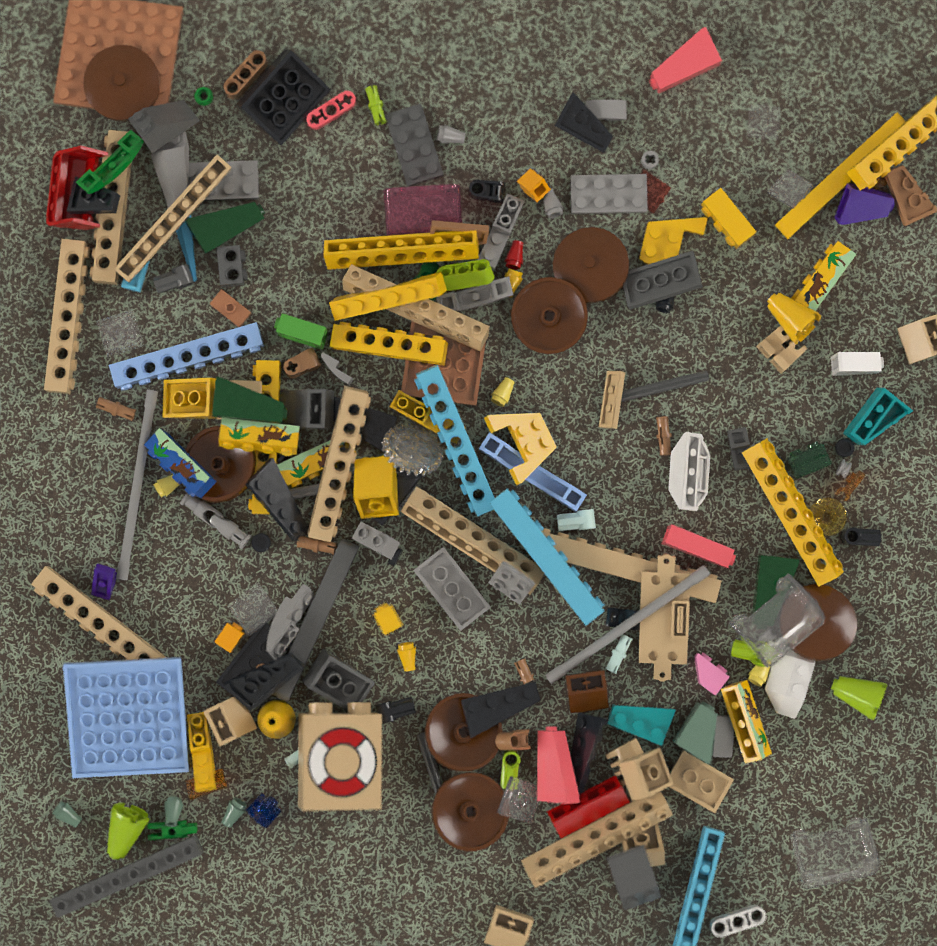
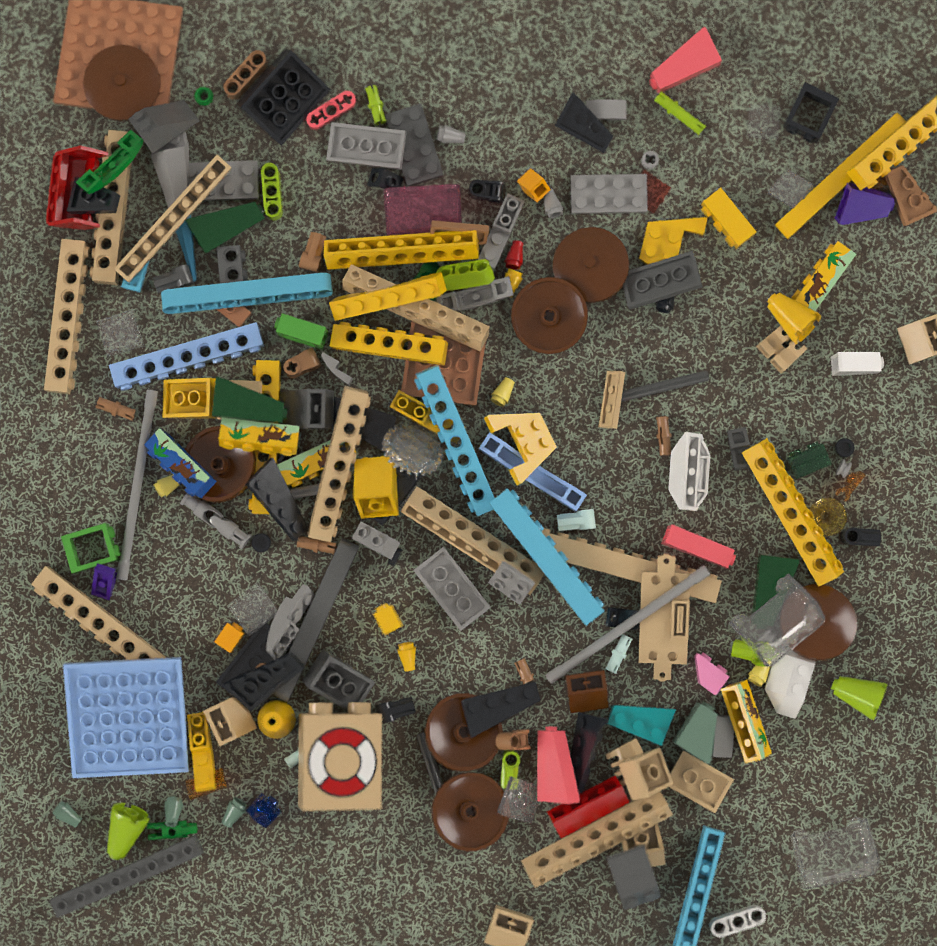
(72, 555): none -> bright green window
(246, 293): none -> medium azure beam
(271, 182): none -> lime beam
(311, 257): none -> medium nougat piece
(366, 145): none -> light grey plate
(385, 179): none -> black bracket
(680, 113): none -> lime pin
(819, 96): none -> black window
(875, 416): teal wedge -> none

